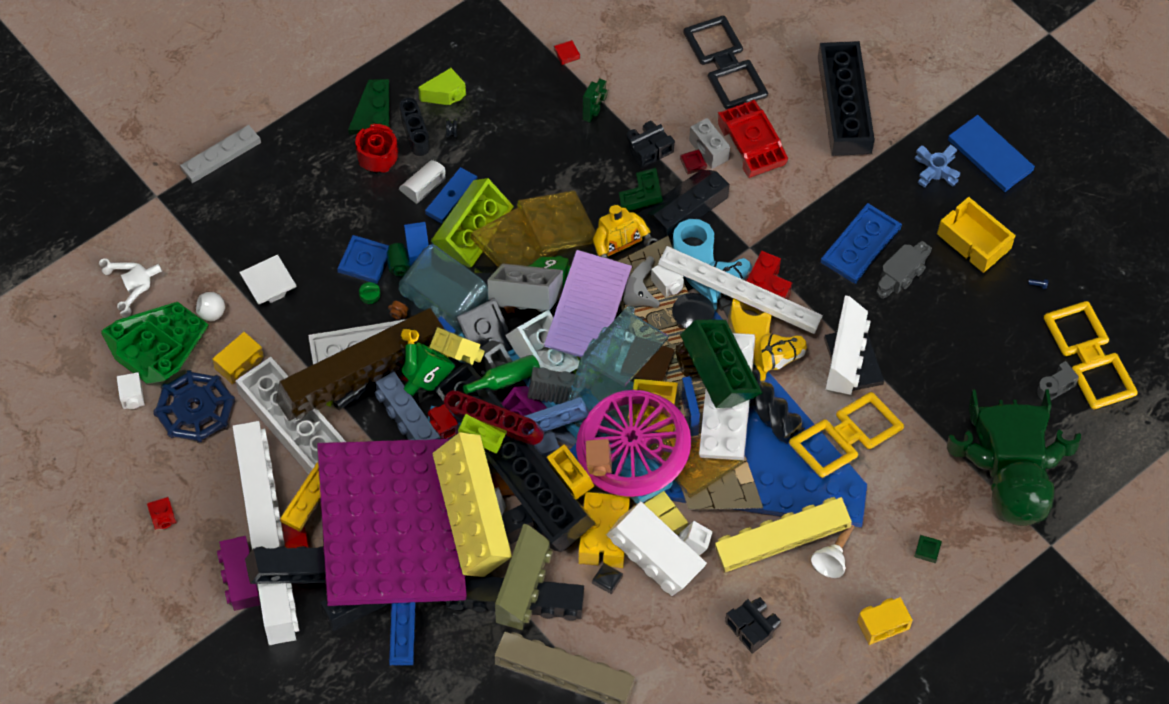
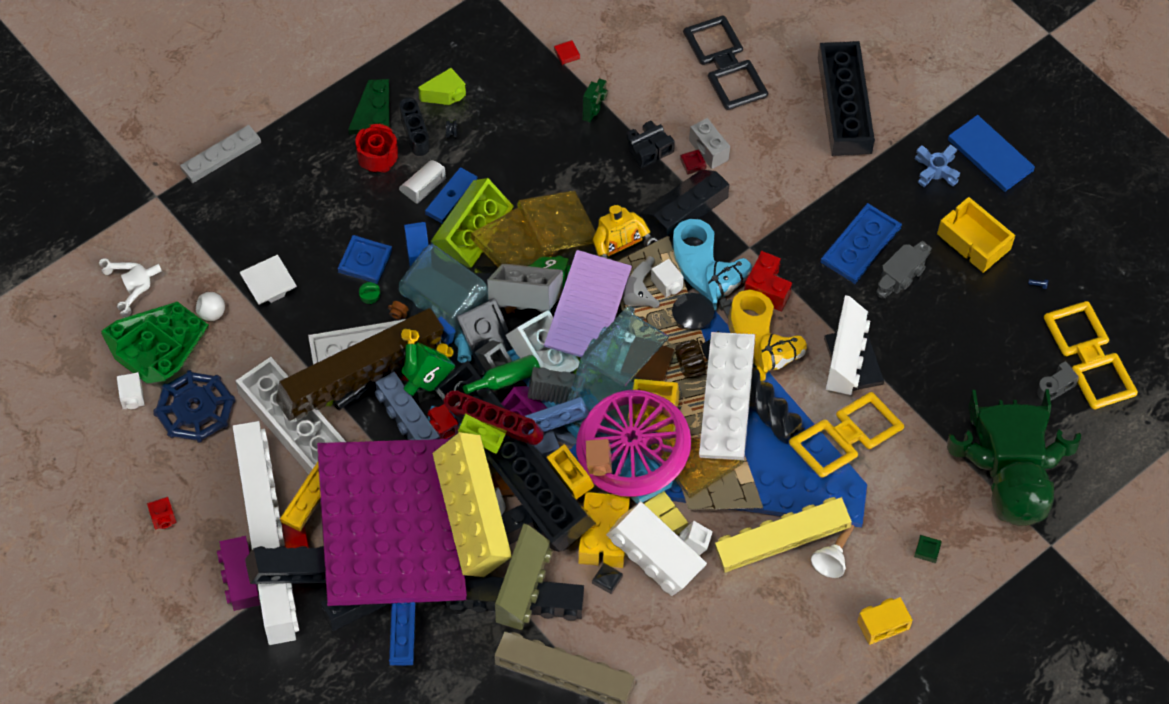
(238, 358): yellow brick -> none
(397, 259): dark green brick -> none
(456, 346): light yellow hips -> none
(646, 194): dark green plate -> none
(690, 406): blue tile -> none
(720, 363): dark green slope -> none
(740, 289): white tile -> none
(751, 624): black hips -> none
(753, 138): red plate -> none

